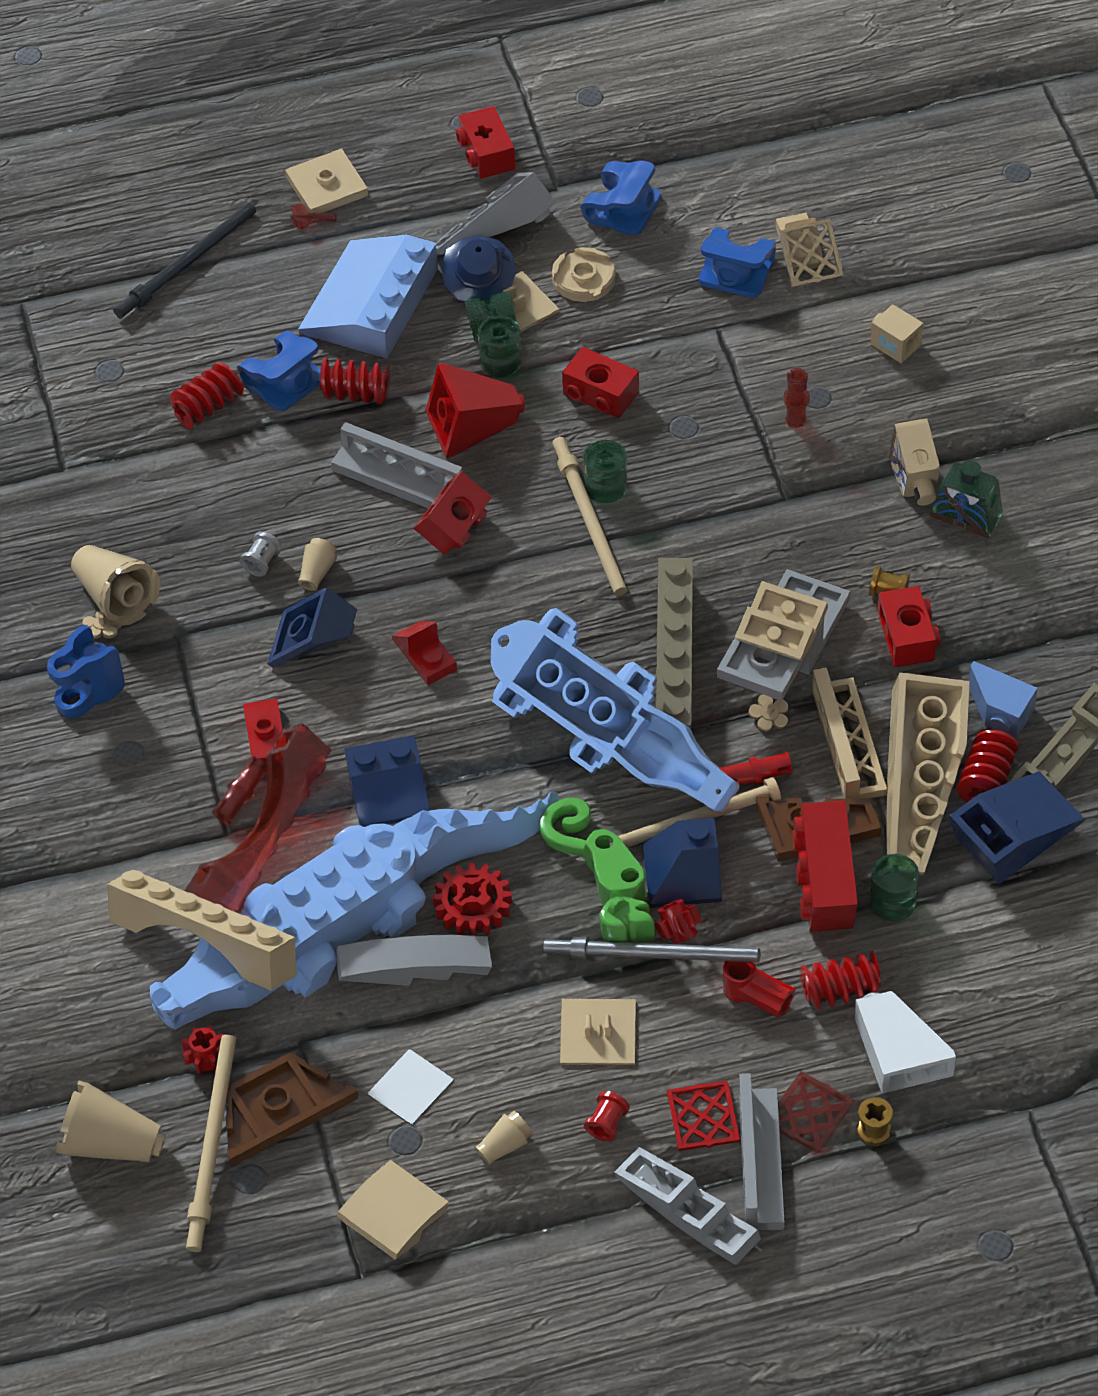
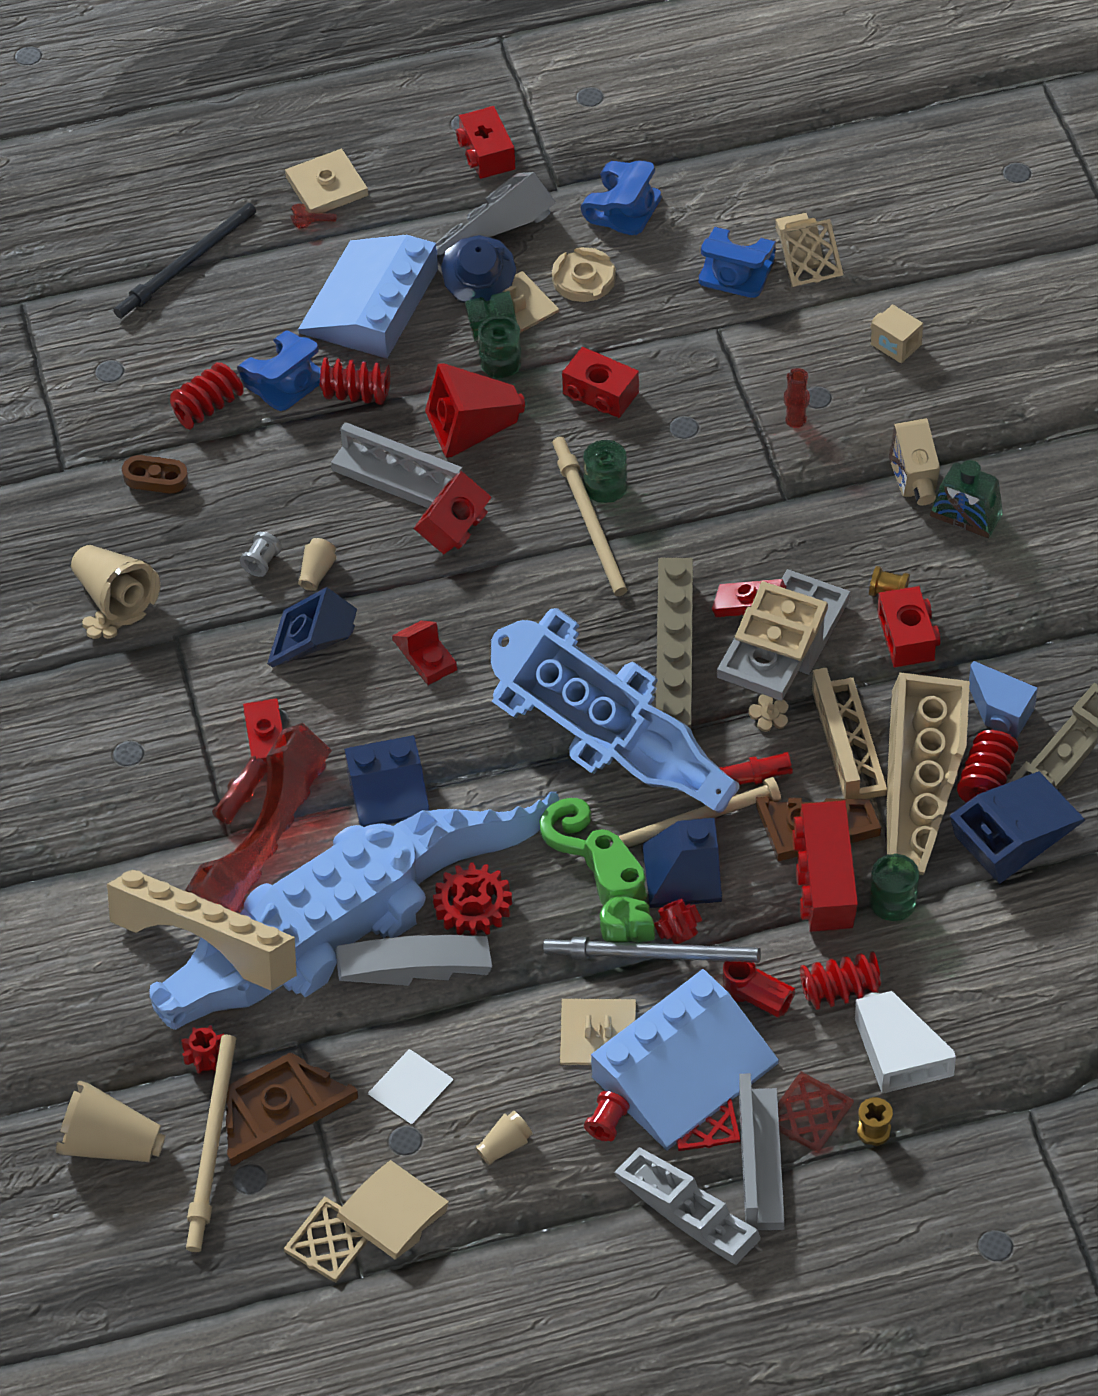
(93, 673): blue piece -> none
(155, 474): none -> reddish brown plate
(309, 1224): none -> tan window
(682, 1059): none -> light blue slope
(734, 598): none -> plate

